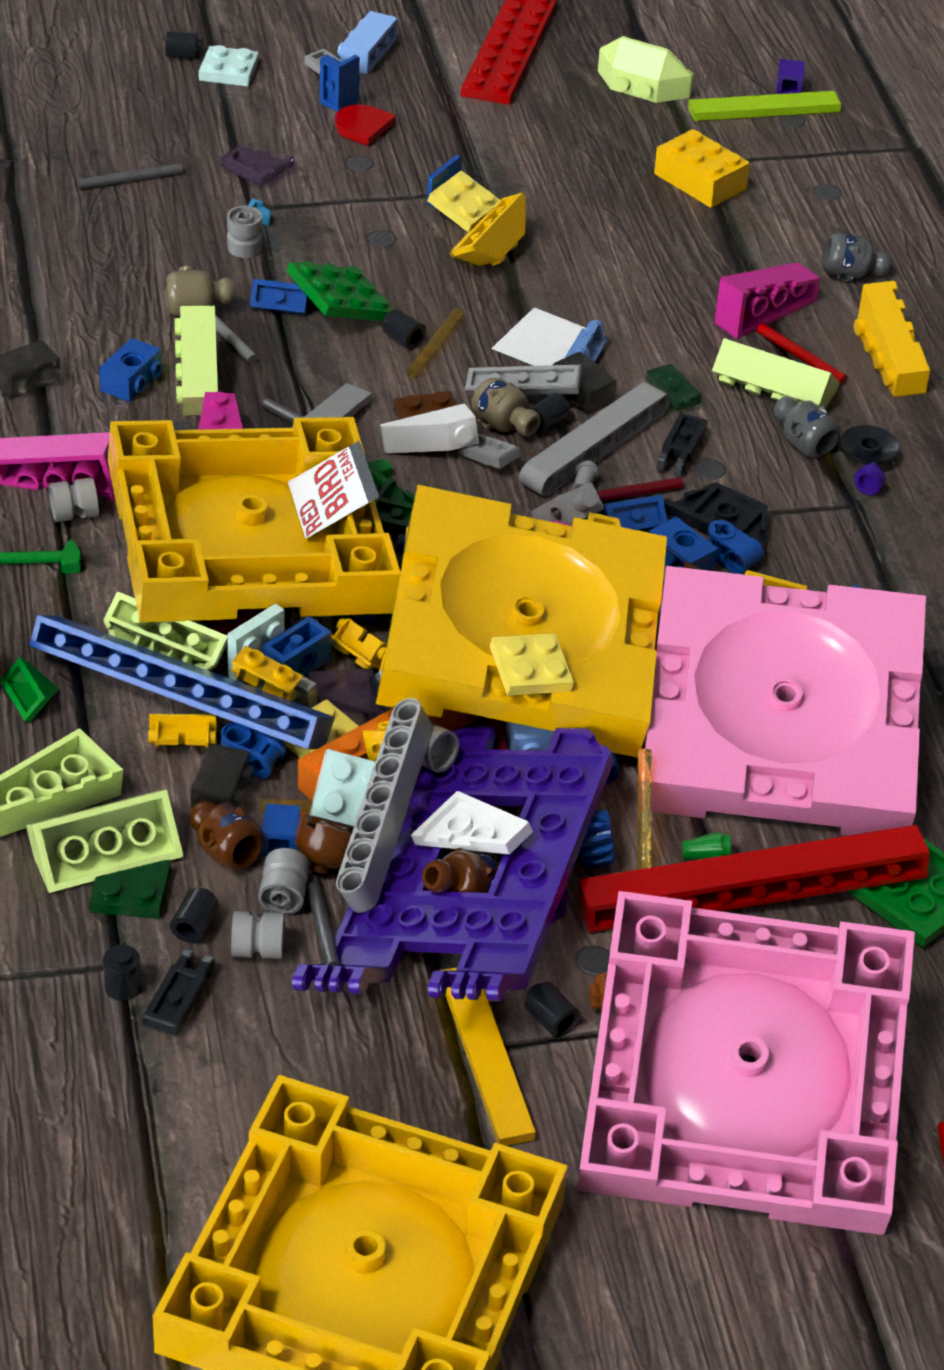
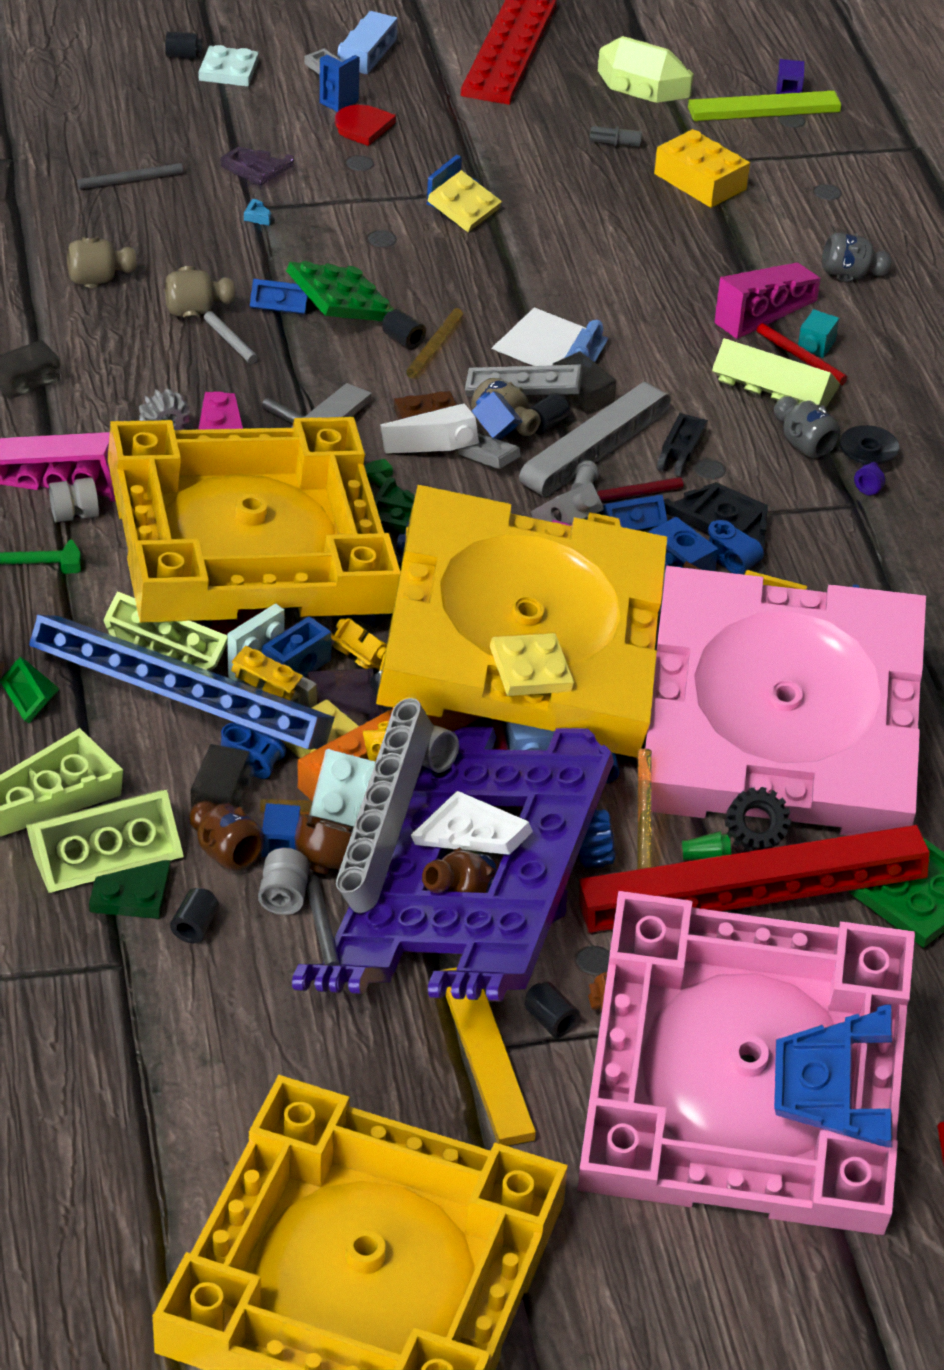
(95, 261): none -> dark tan piece
(122, 972): black brick -> none
(130, 369): blue brick -> none
(165, 407): none -> light grey gear
(178, 993): black hinge -> none
(182, 729): yellow hinge -> none
(198, 356): yellowish green wedge -> none
(244, 231): light grey wheel -> none
(258, 934): light grey wheel -> none
(333, 489): sticker -> none
(494, 233): yellow wedge -> none
(496, 415): none -> brick
(615, 136): none -> dark grey axle
(671, 381): clear green plate -> none
(771, 805): none -> black tyre
(816, 1077): none -> blue wing
(818, 333): none -> teal brick
(891, 340): yellow wedge -> none

